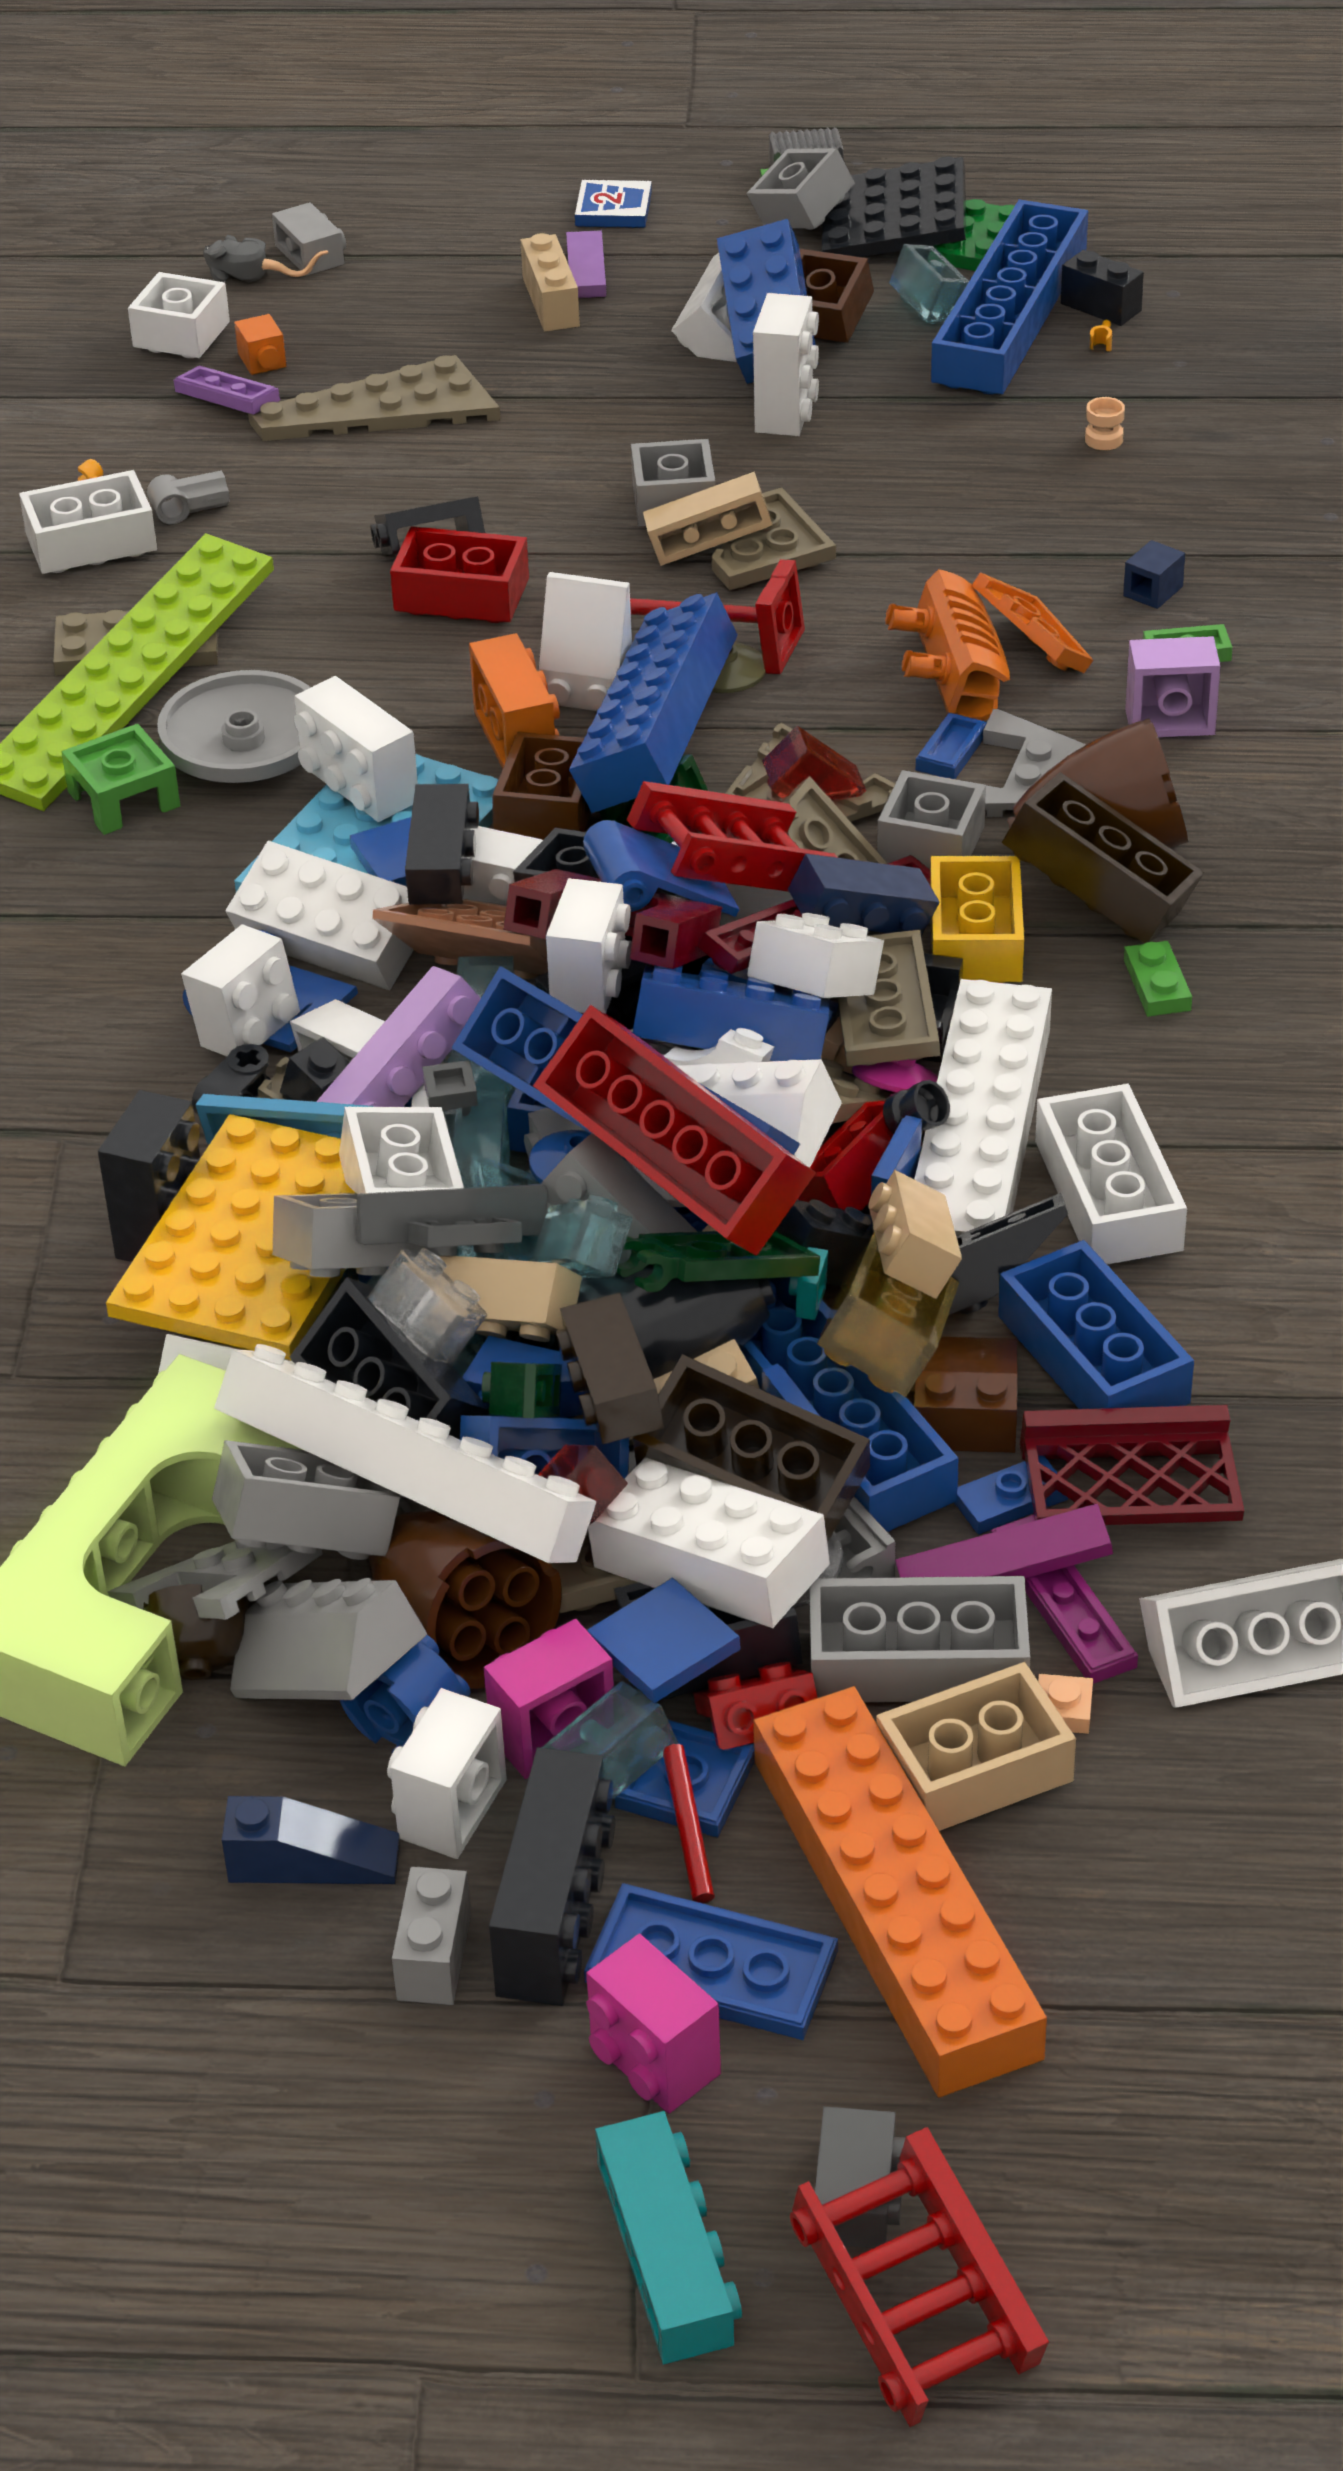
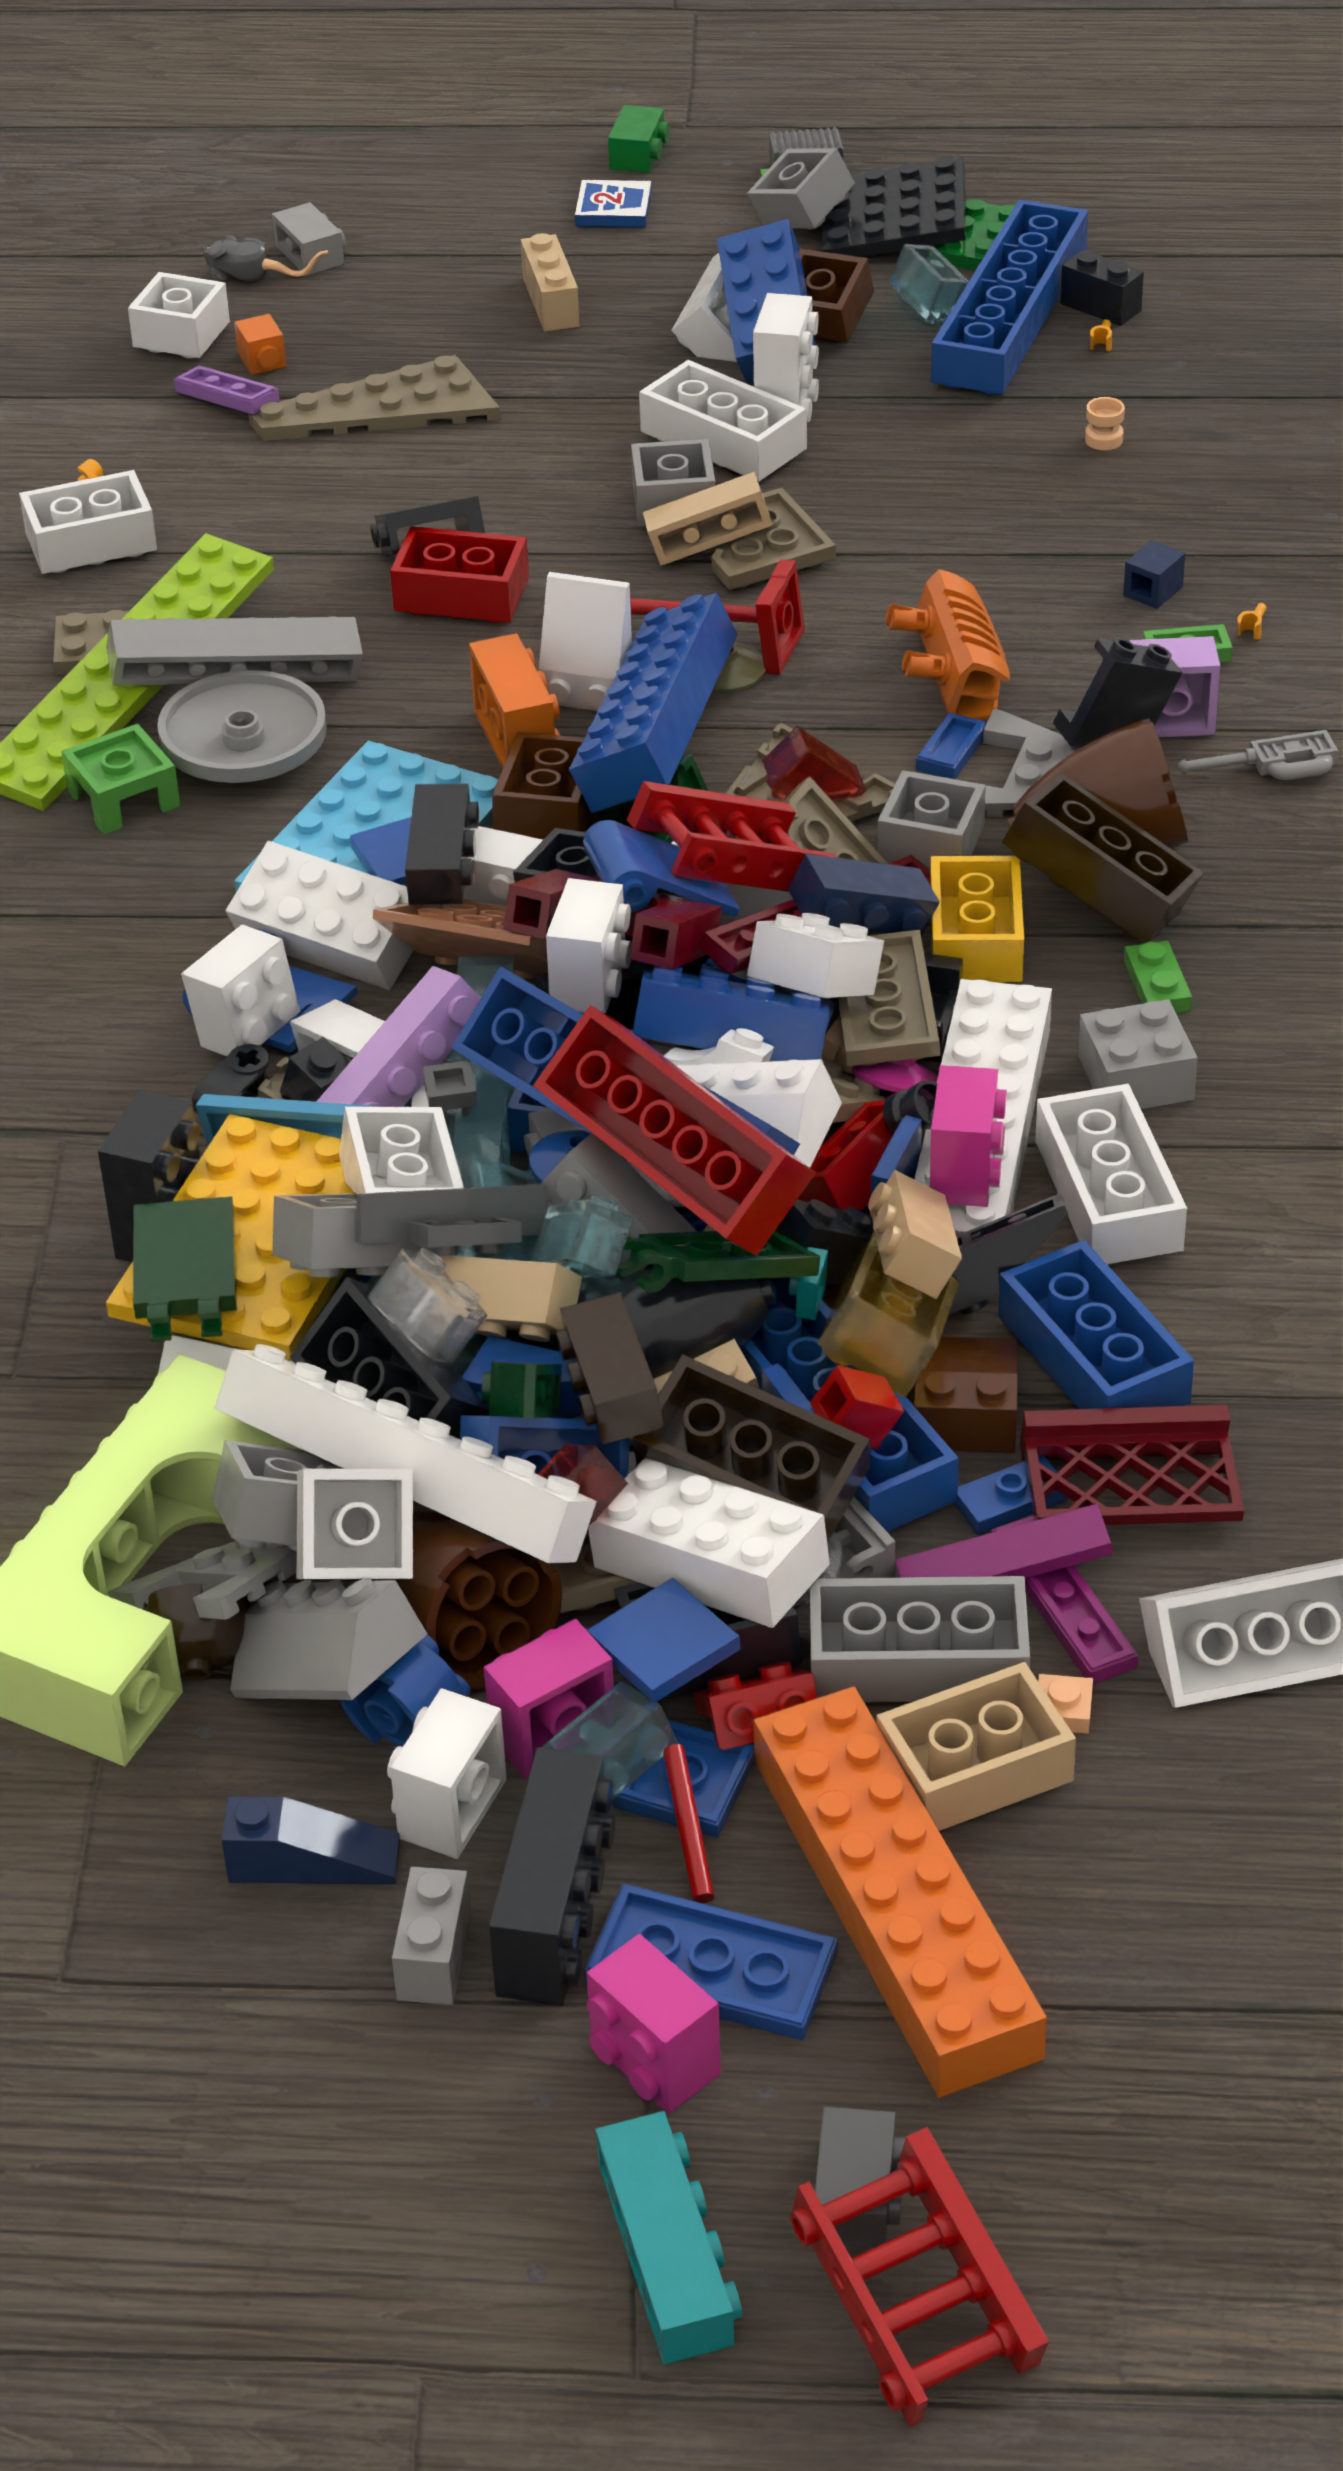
(184, 1263): none -> dark green tile
(188, 495): light grey piece -> none
(198, 648): none -> light grey brick
(355, 1523): none -> white brick
(356, 748): white brick -> none
(587, 262): medium lavender tile -> none
(637, 138): none -> green brick
(743, 424): none -> white brick
(858, 1403): none -> red brick
(967, 1134): none -> dark pink brick
(1035, 621): orange wing -> none
(1127, 688): none -> black panel
(1139, 1048): none -> light grey brick
(1251, 621): none -> light orange hand
(1280, 757): none -> light grey piece

